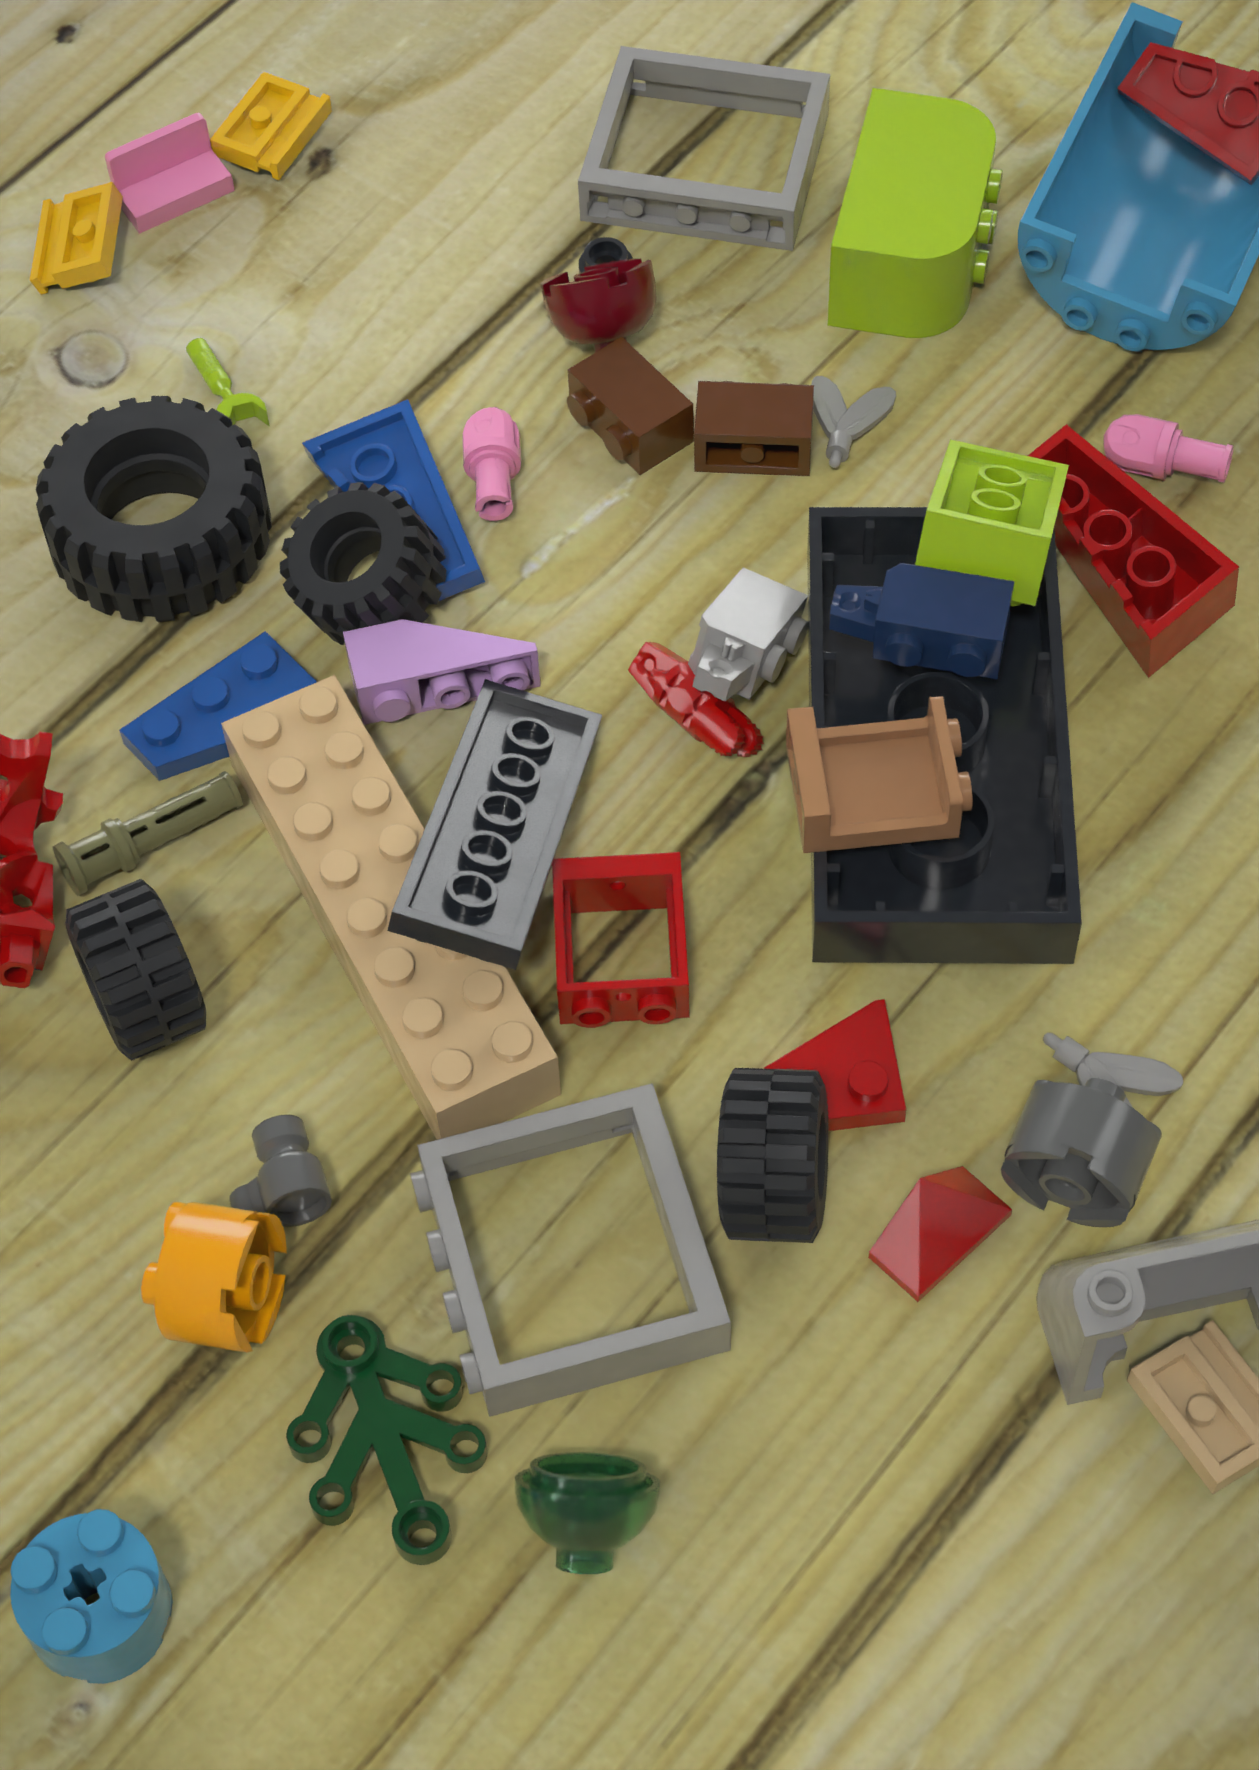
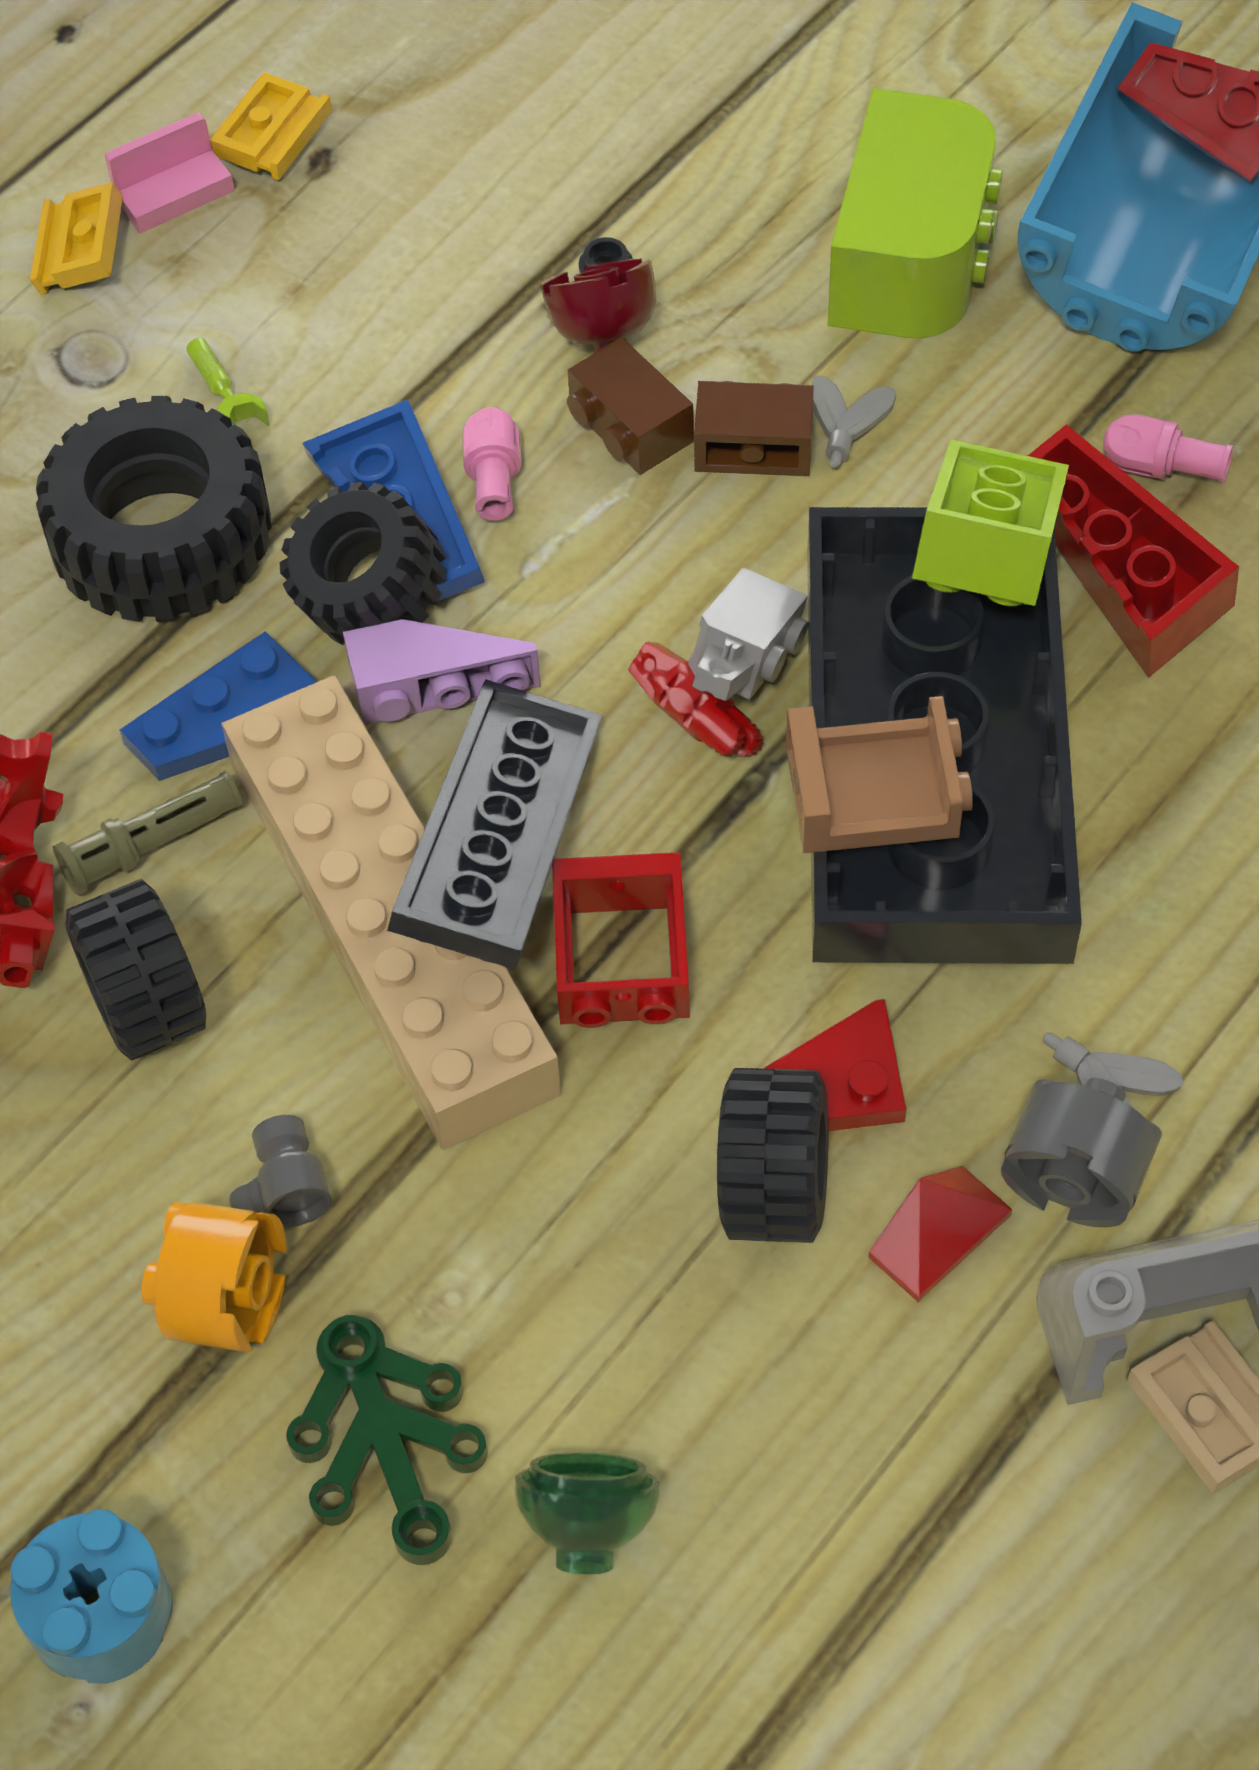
(600, 1360): light grey window -> none
(695, 206): light grey window -> none
(929, 618): dark blue hinge -> none

